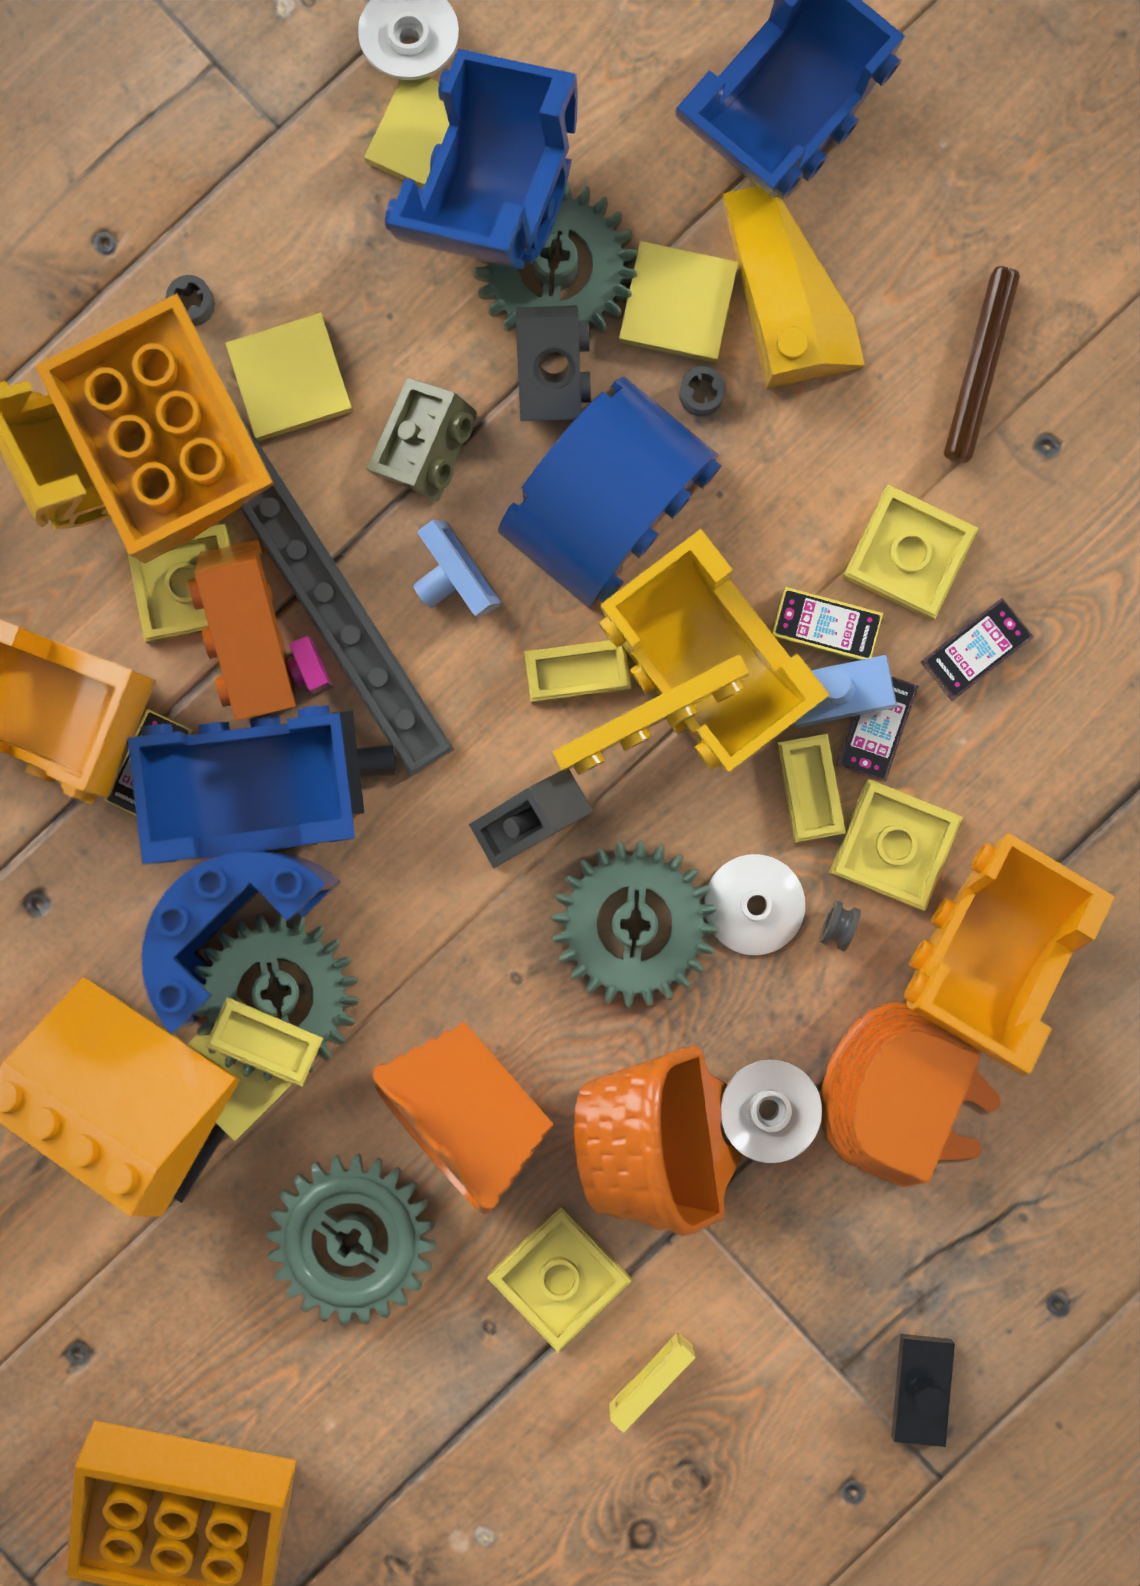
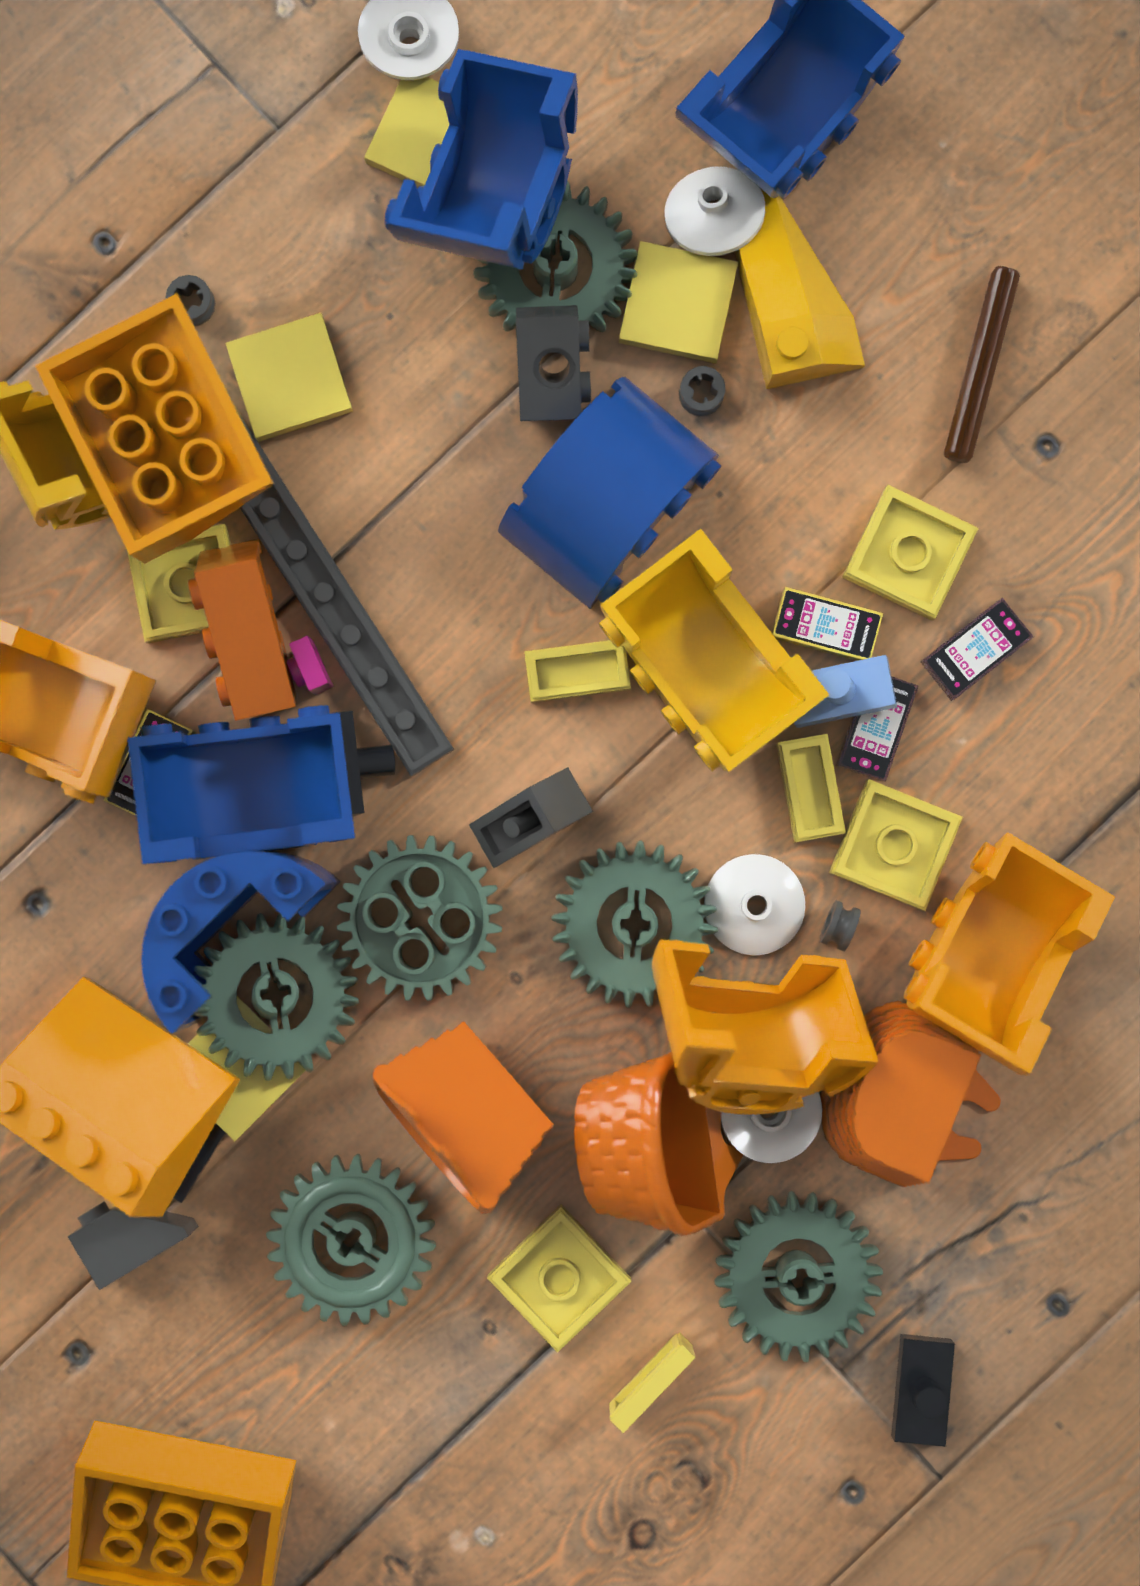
(116, 1243): none -> dark grey slope
(264, 1042): light yellow tile -> none
(383, 946): none -> sand green gear
(423, 438): olive bracket -> none
(454, 572): light blue tile -> none
(672, 705): yellow plate -> none
(718, 226): none -> white dish
(757, 1043): none -> light orange cylinder
(848, 1273): none -> sand green gear

